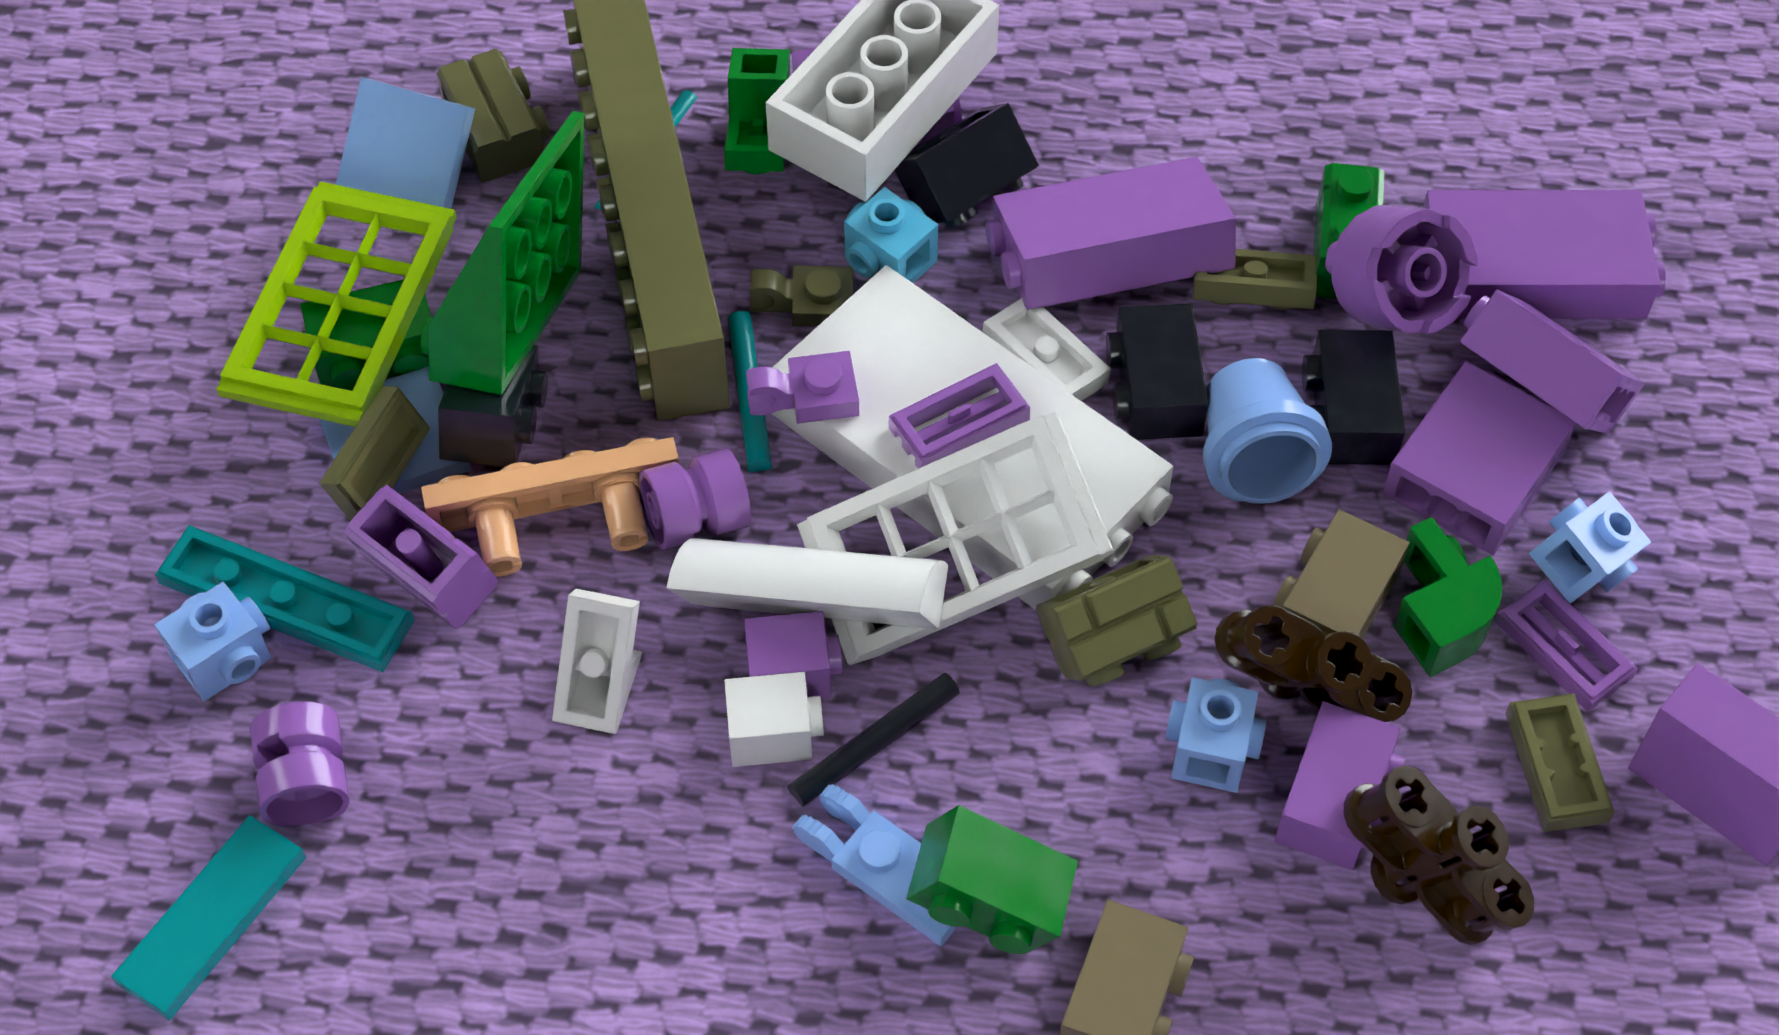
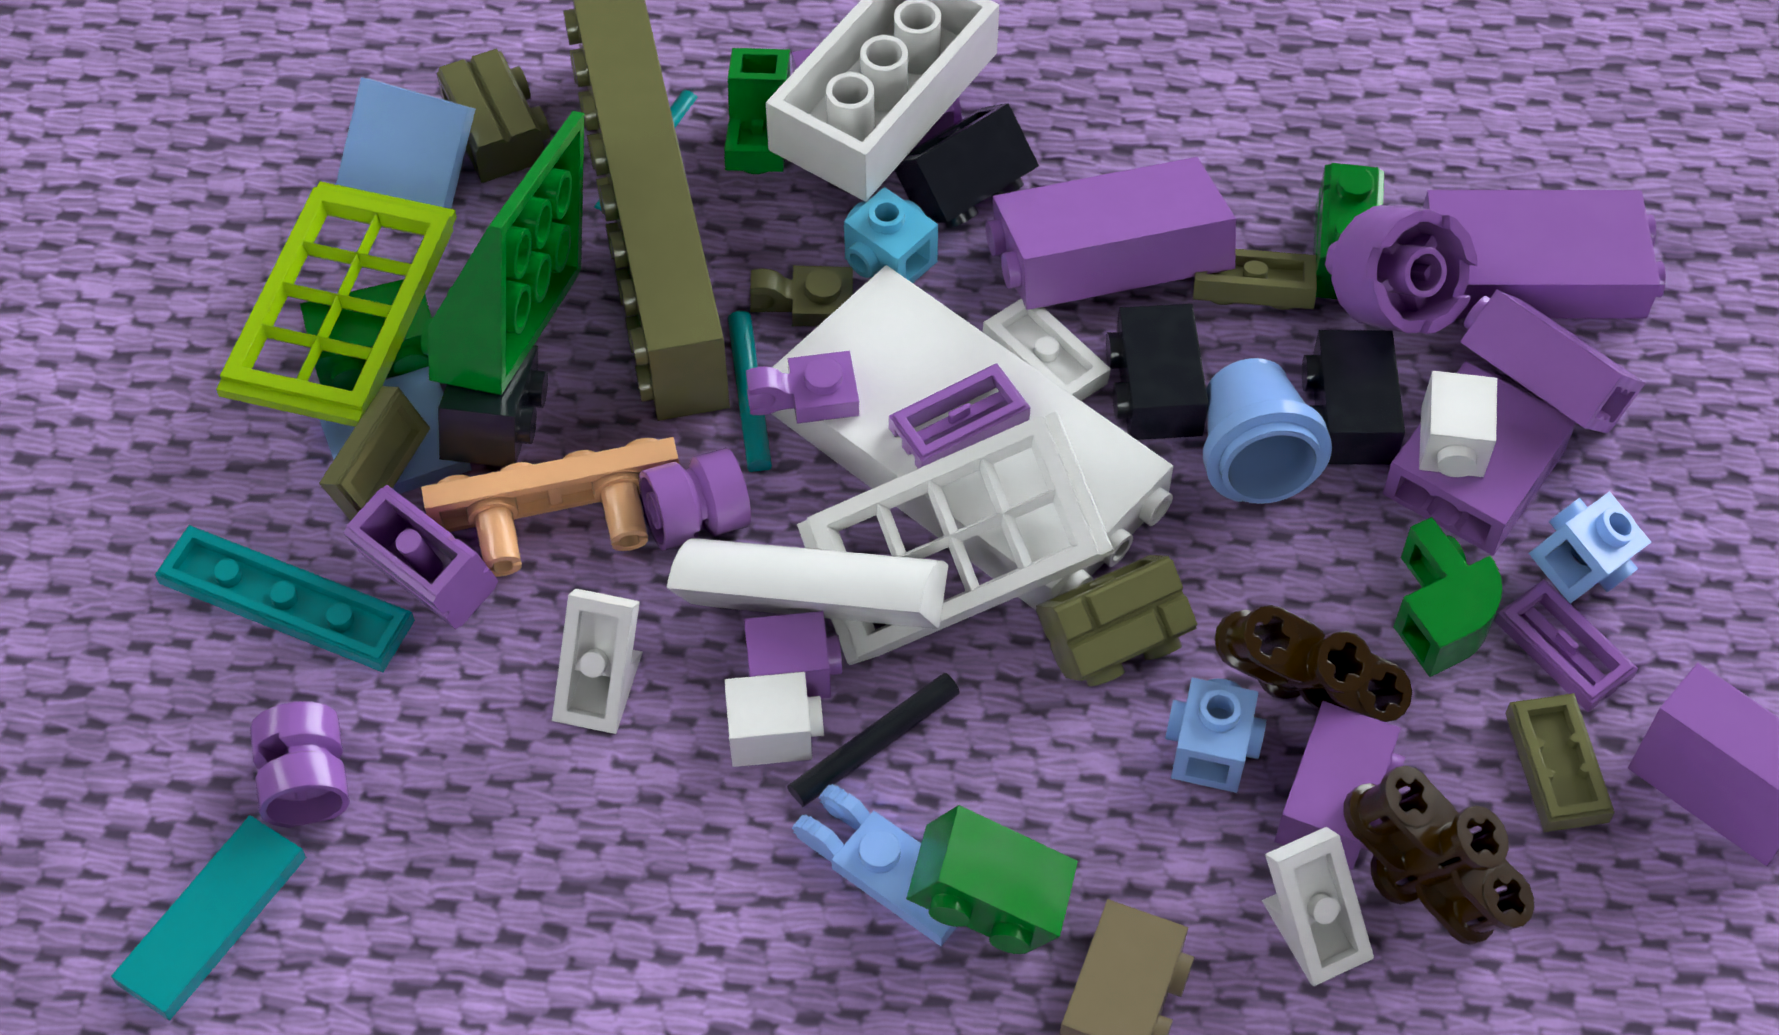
(215, 640): light blue brick -> none
(1318, 906): none -> white slope
(1344, 575): dark tan brick -> none
(1458, 424): none -> white brick

